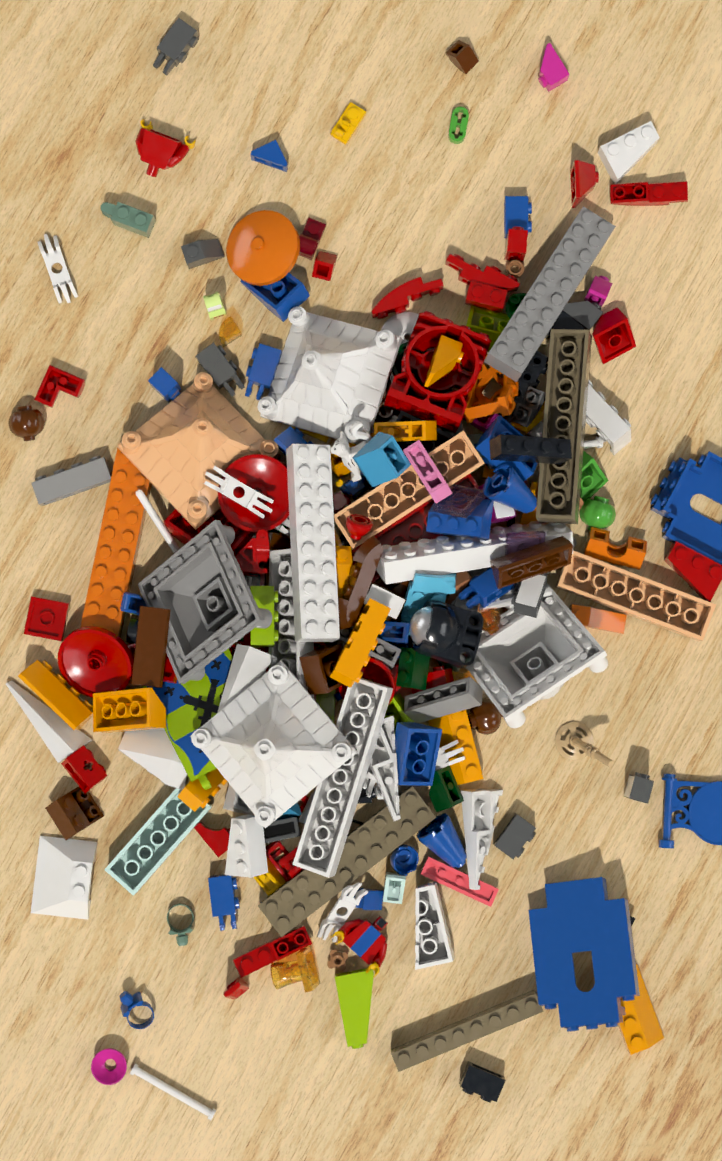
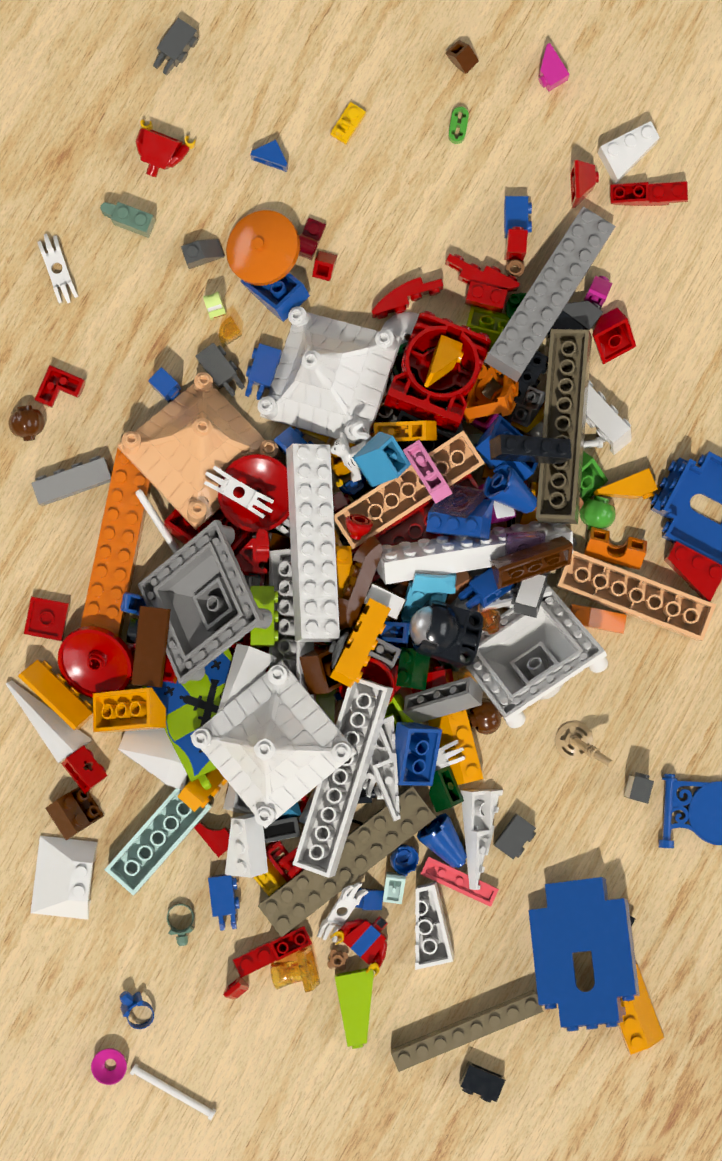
(337, 647): none -> dark grey dish
(631, 487): none -> light orange slope

